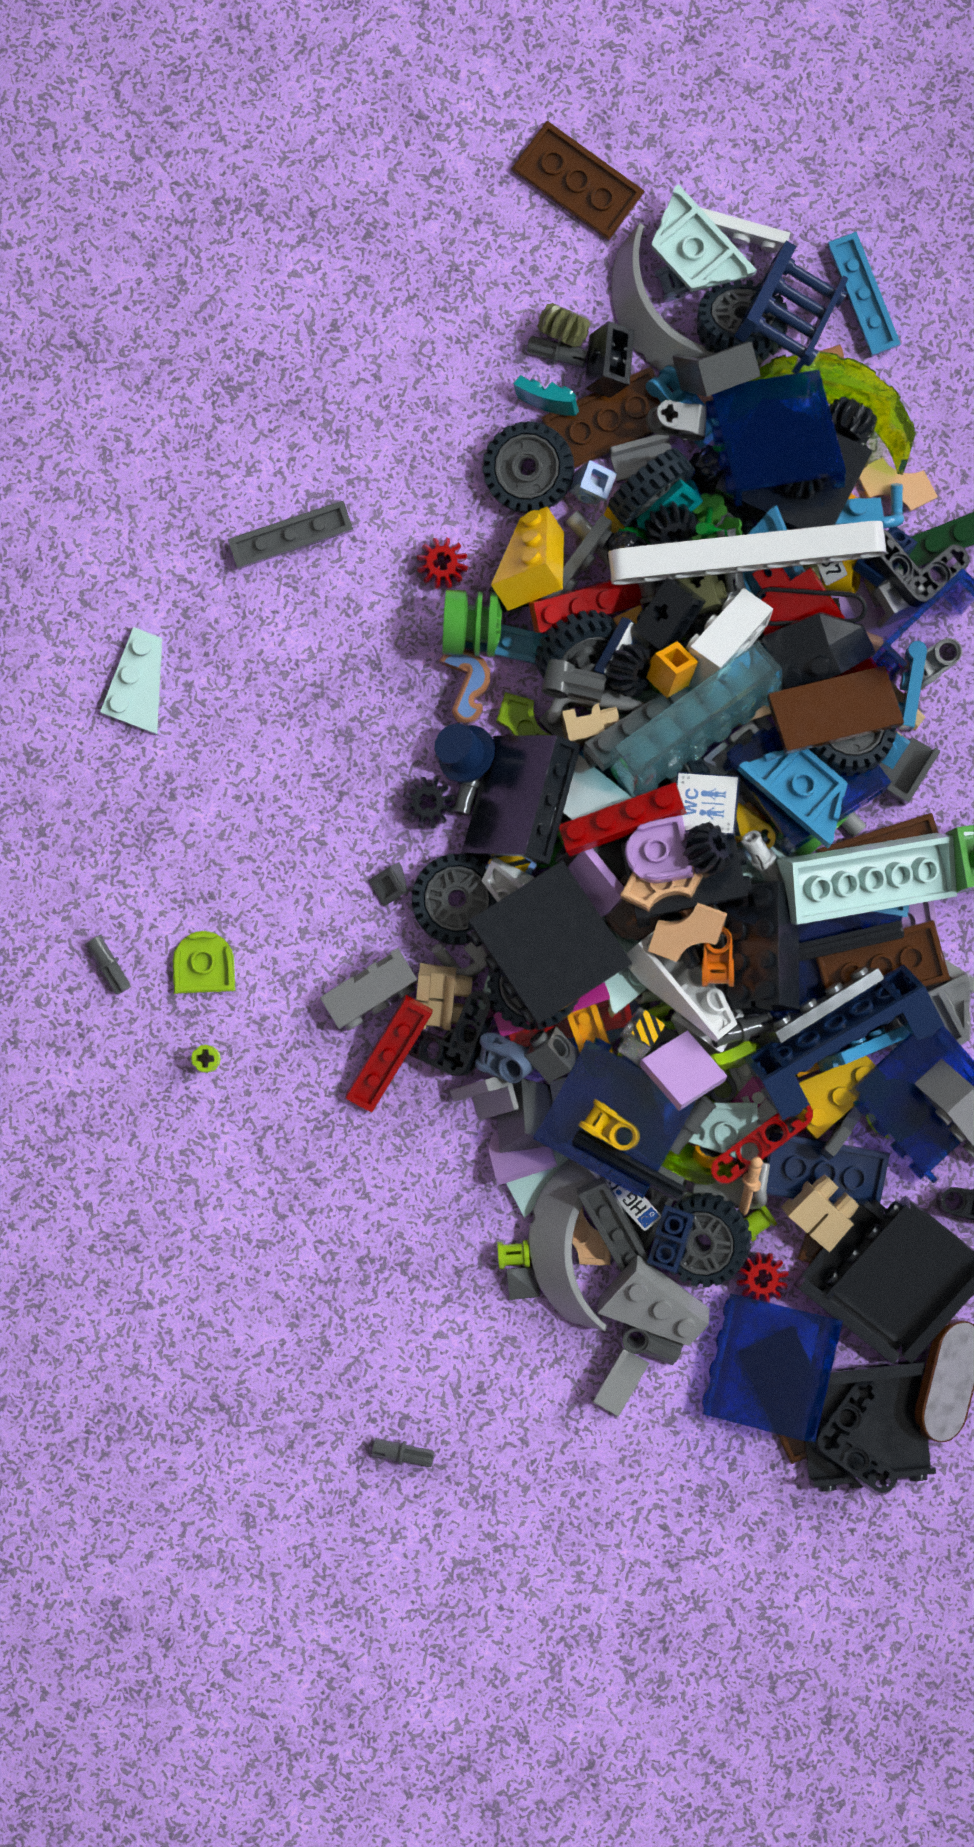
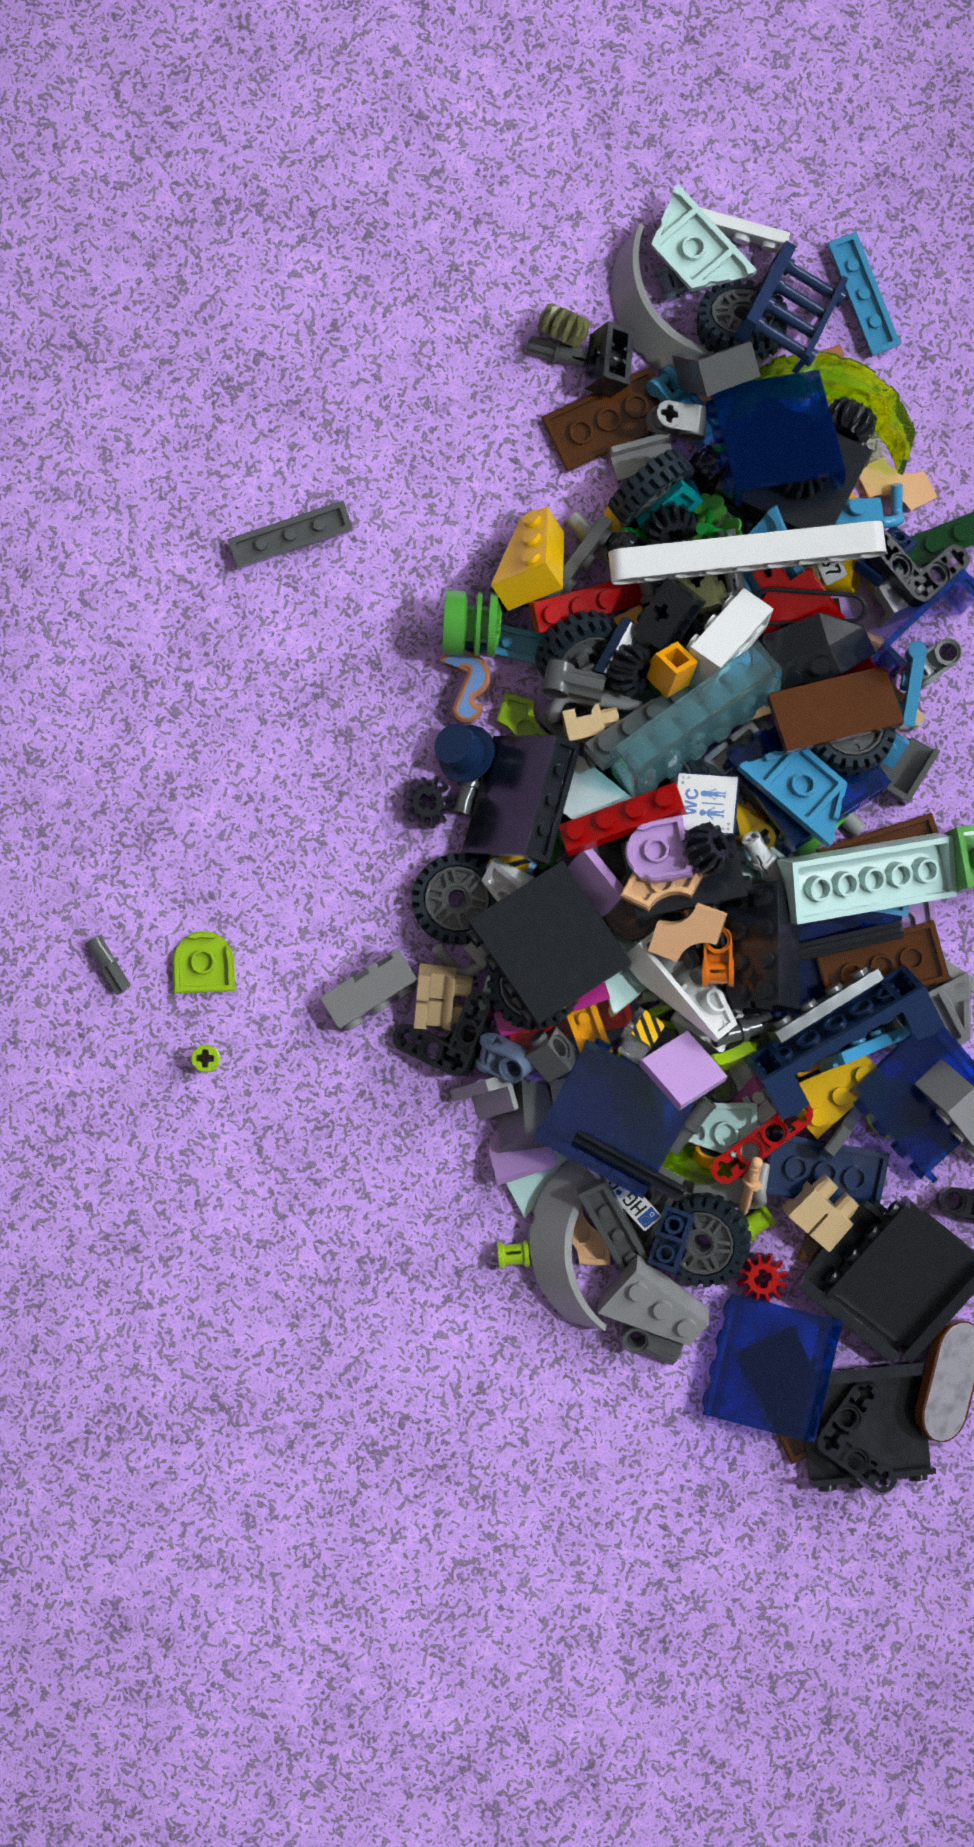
(136, 683): light aqua wing -> none
(388, 1053): red plate -> none
(389, 884): dark grey slope -> none
(402, 1453): dark grey axle -> none
(432, 559): red gear -> none
(509, 452): wheel -> none
(522, 1283): dark grey slope -> none
(552, 399): teal slope -> none
(577, 180): reddish brown tile -> none
(589, 488): light blue brick -> none
(608, 1125): yellow piece -> none
(620, 1382): light grey panel -> none

